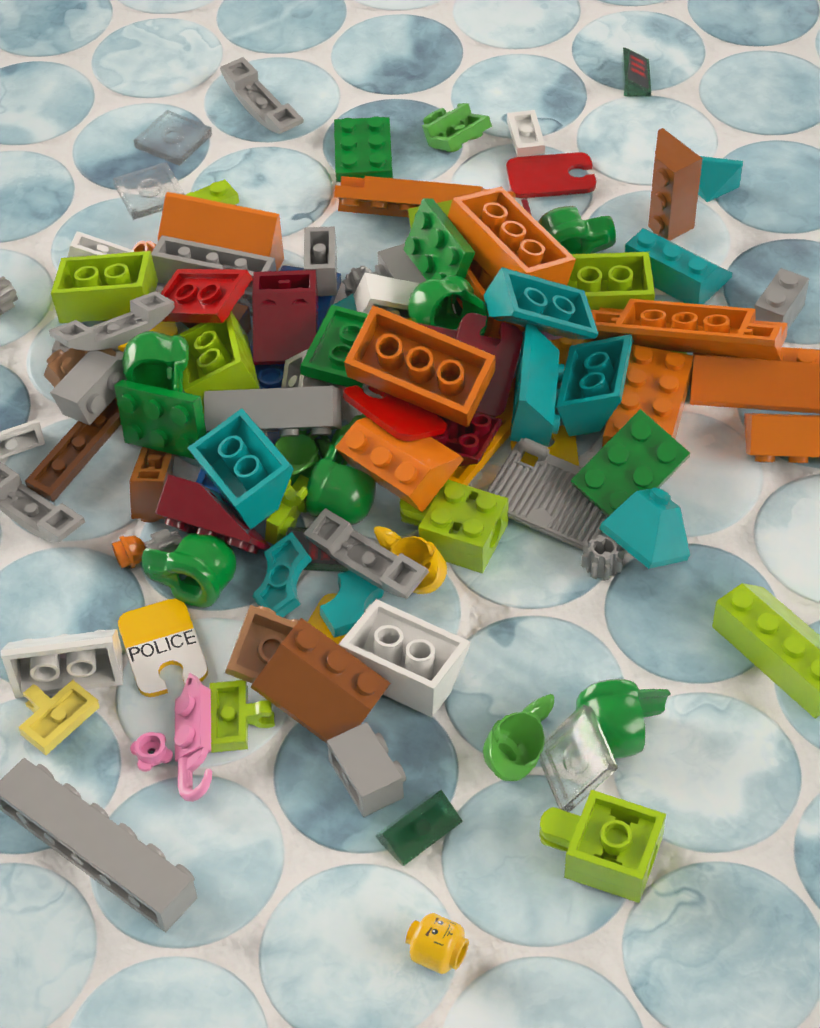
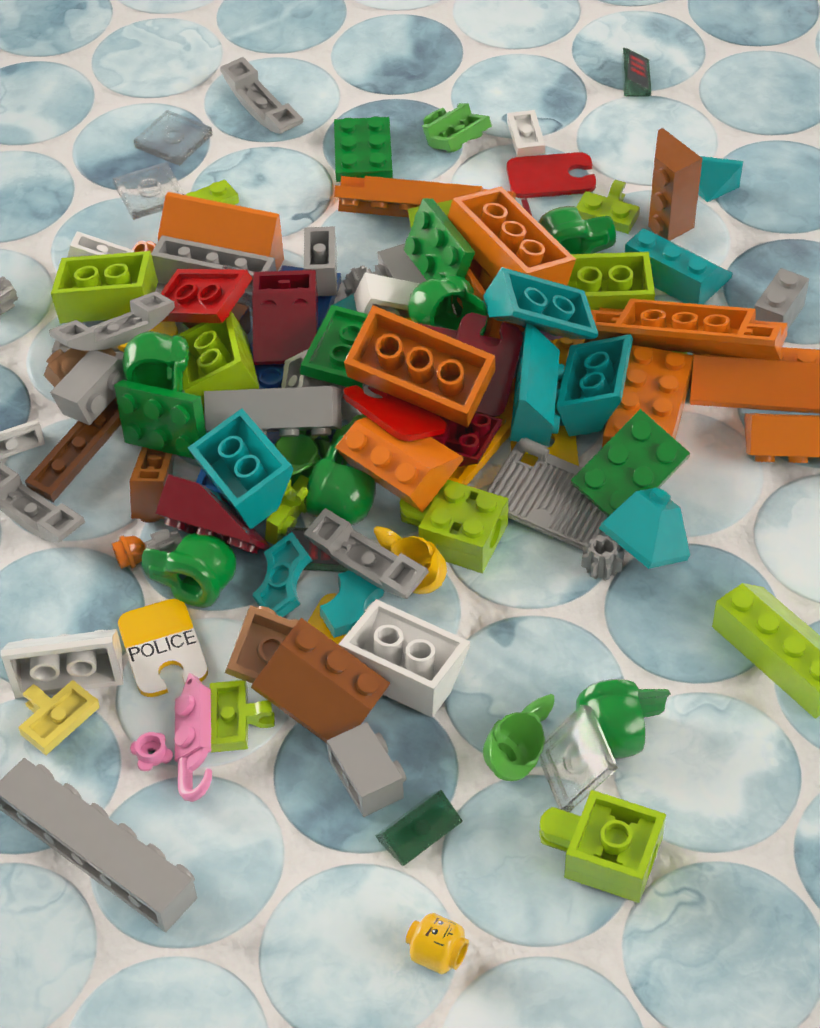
(622, 213): none -> lime plate

